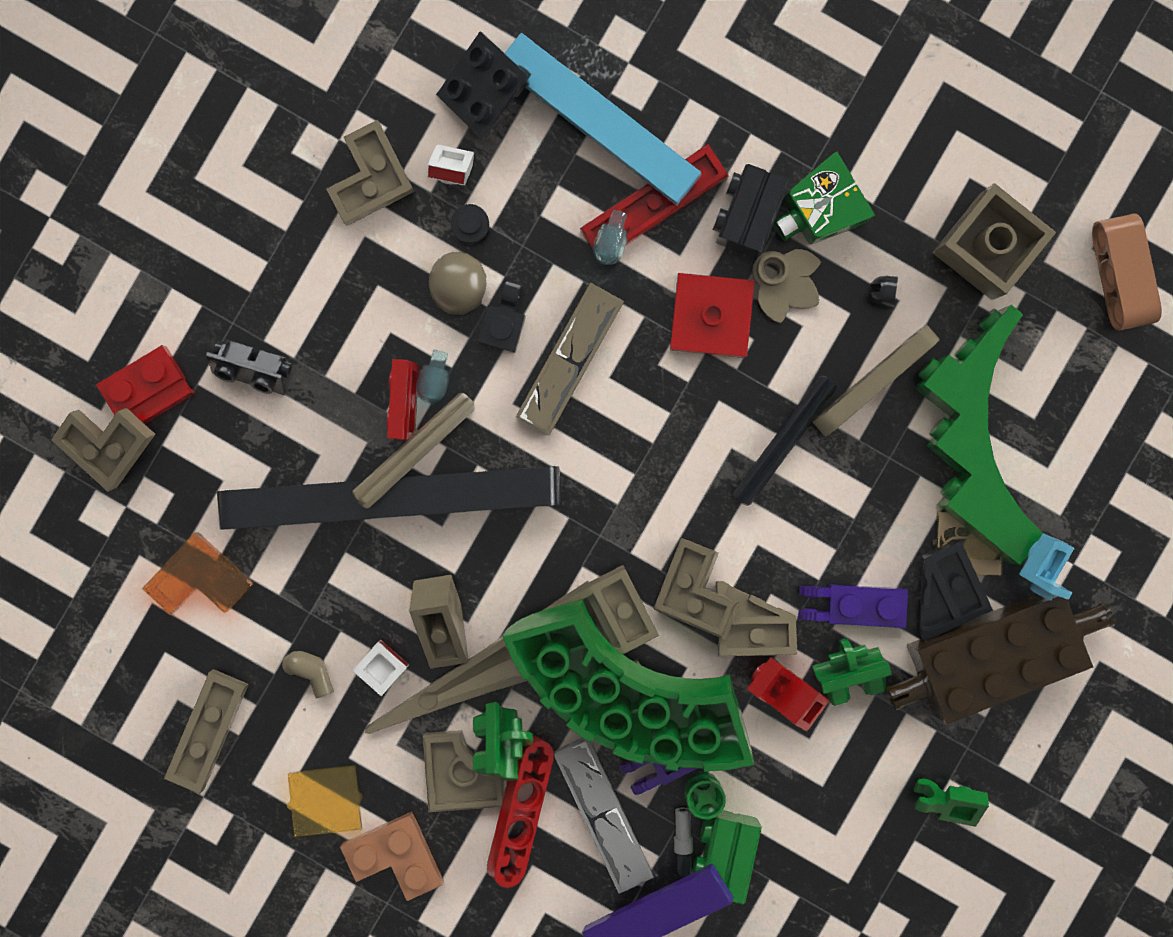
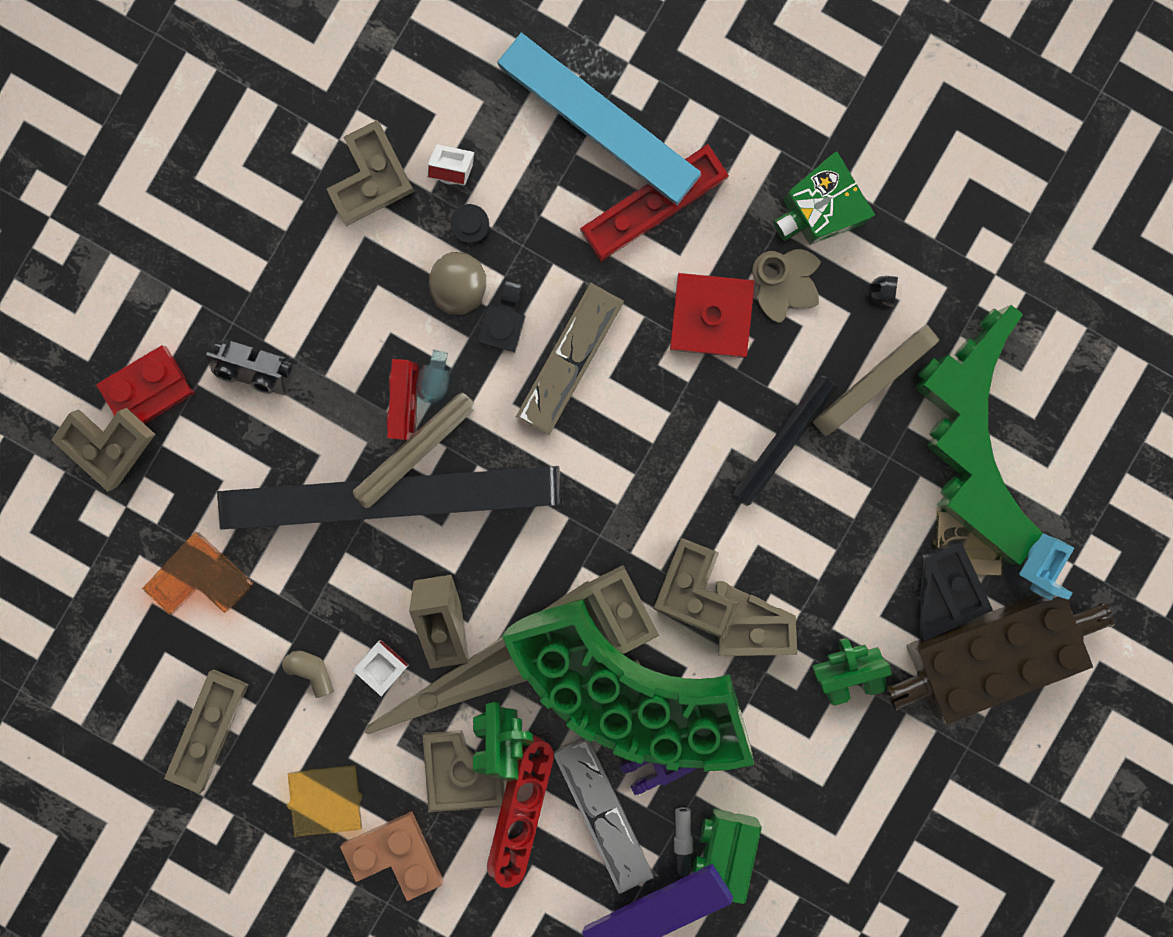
(483, 86): black hinge -> none
(611, 239): clear light blue cylinder -> none
(704, 802): green wheel -> none
(751, 211): black brick -> none
(787, 693): red brick -> none
(858, 605): dark purple hinge -> none
(955, 805): green plate -> none
(994, 242): dark tan brick -> none
(1126, 272): nougat beam -> none

